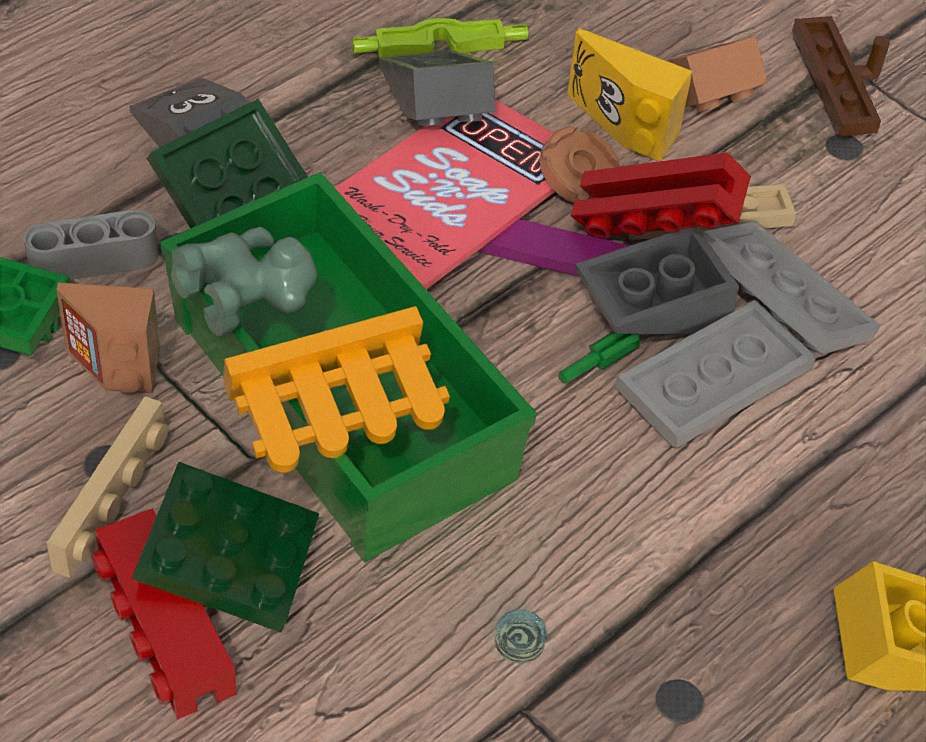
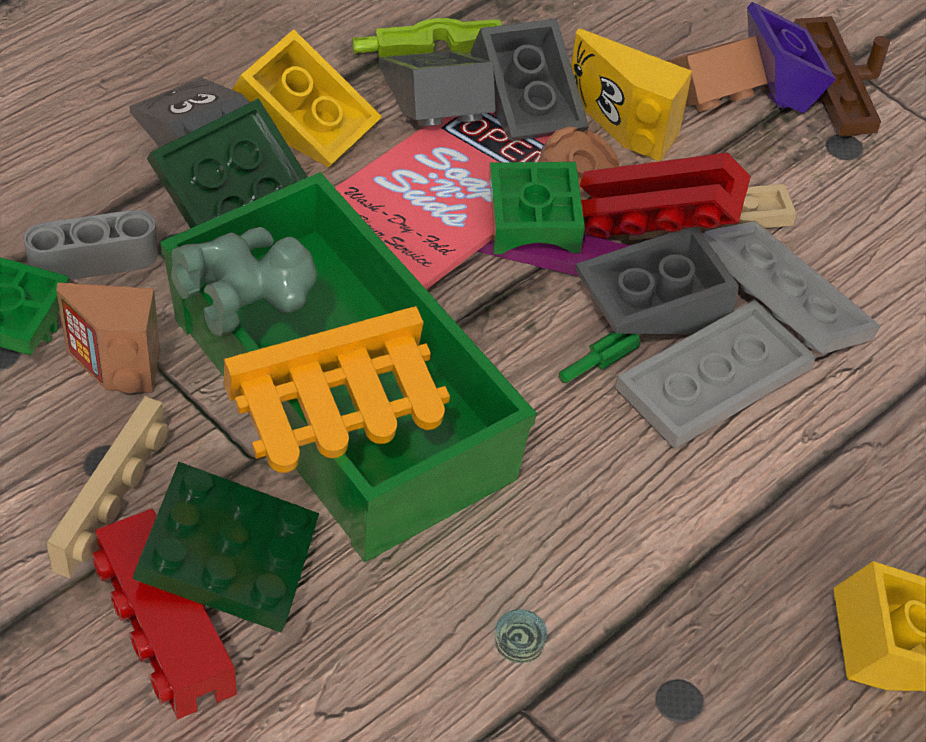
(307, 100): none -> yellow slope
(531, 79): none -> dark grey slope
(535, 205): none -> green piece
(790, 59): none -> dark purple slope

